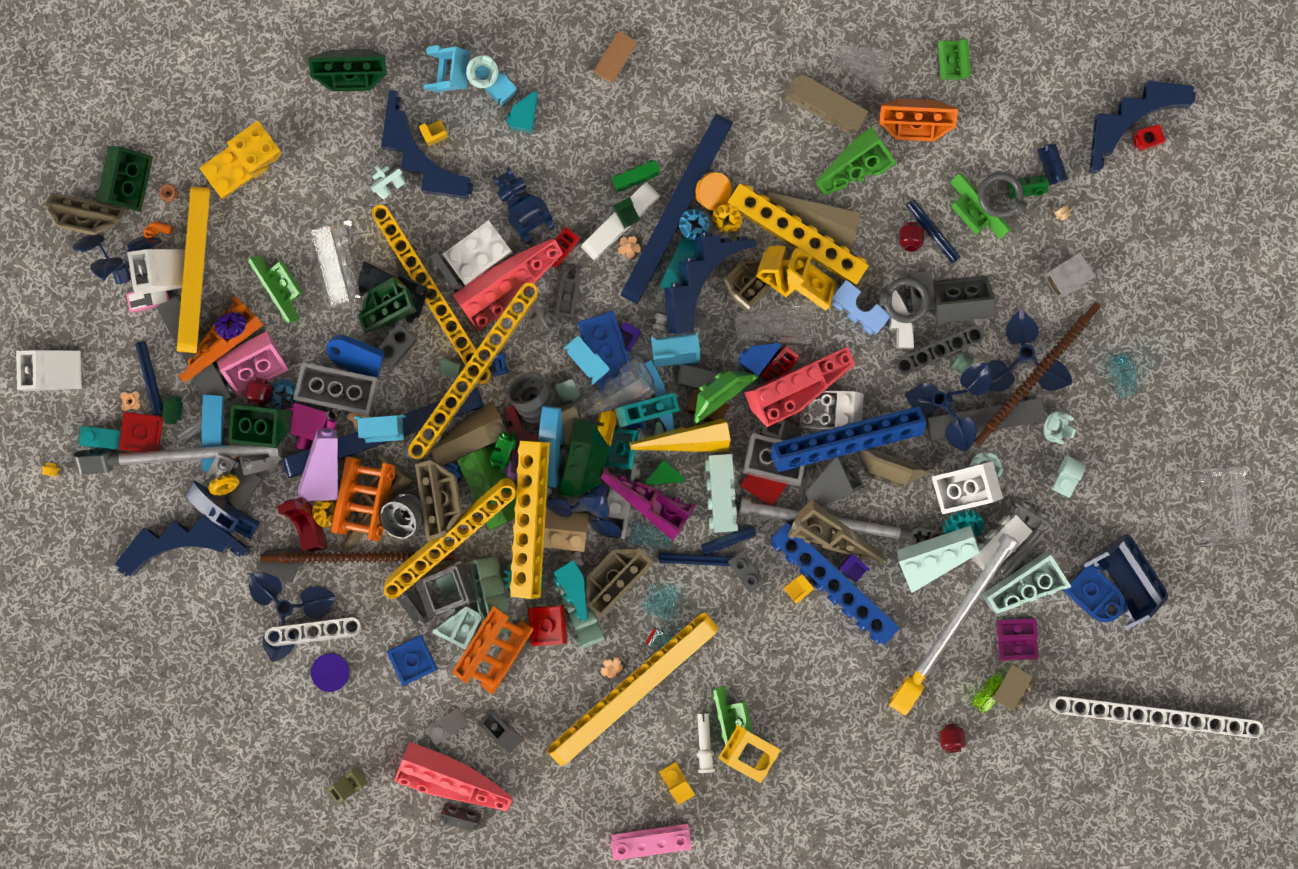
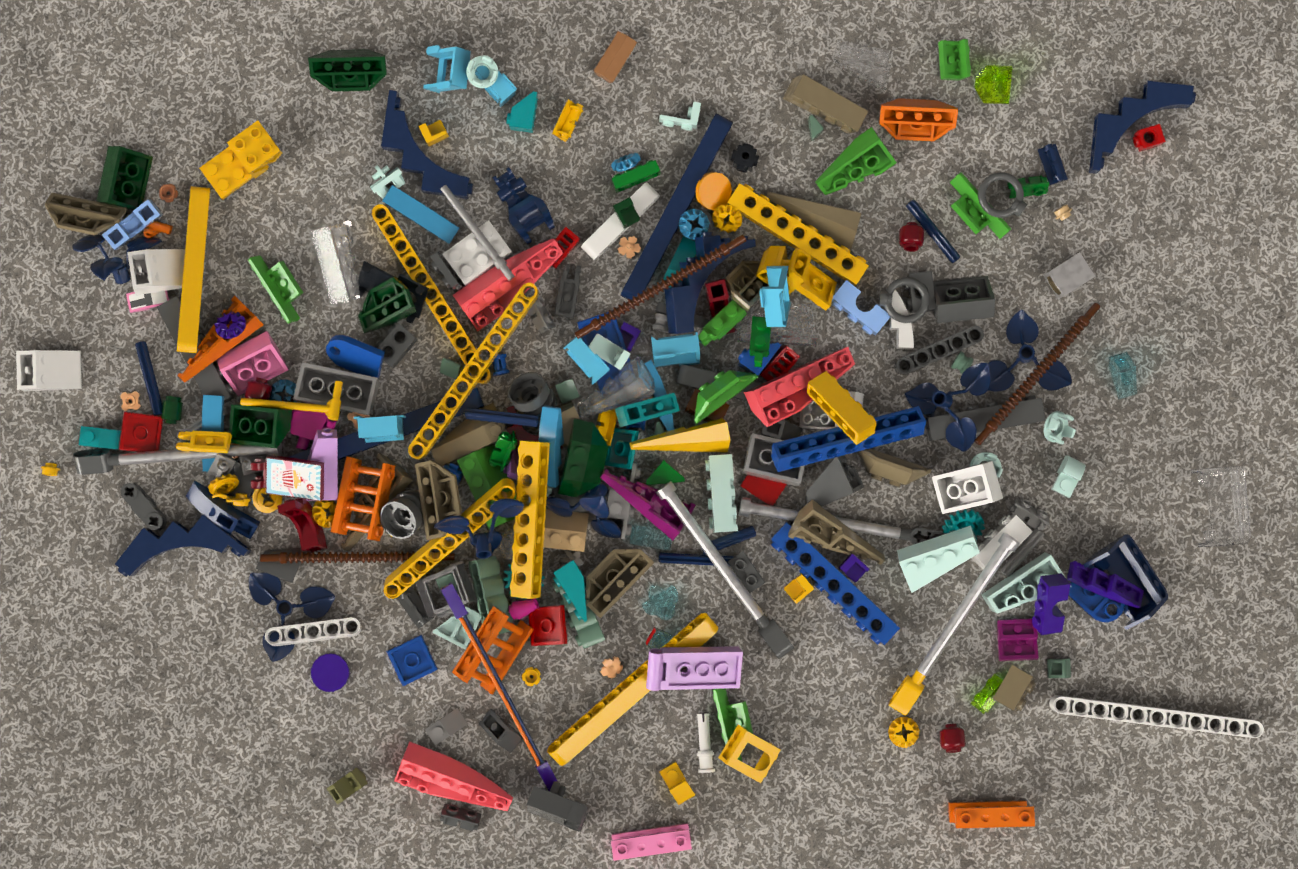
(132, 225): none -> light blue arch
(143, 506): none -> dark grey piece
(205, 441): none -> yellow hinge
(239, 499): none -> yellow plate
(267, 506): none -> yellow gear
(290, 477): none -> tile
(331, 410): none -> yellow bar
(420, 214): none -> dark azure slope
(459, 610): none -> piece
(484, 542): none -> dark blue plant
(499, 262): none -> light grey bar
(501, 417): none -> dark blue axle
(521, 608): none -> dark pink cone
(536, 676): none -> yellow plate
(556, 807): none -> dark grey piece
(566, 121): none -> yellow hinge
(609, 351): none -> light aqua bracket
(626, 162): none -> dark azure gear
(693, 114): none -> light aqua bracket
(703, 668): none -> lavender hinge
(717, 297): none -> dark red arch
(722, 323): none -> bright green hinge
(724, 249): none -> reddish brown hose
(741, 164): none -> black brick
(759, 340): none -> green hinge
(768, 629): none -> flat silver piece
(776, 297): none -> medium azure piece
(814, 127): none -> sand green slope
(841, 407): none -> yellow brick
(896, 727): none -> yellow gear
(991, 814): none -> orange fence
(994, 84): none -> clear neon green slope
(1047, 616): none -> dark purple arch
(1059, 668): none -> sand green slope
(1105, 585): none -> dark purple slope

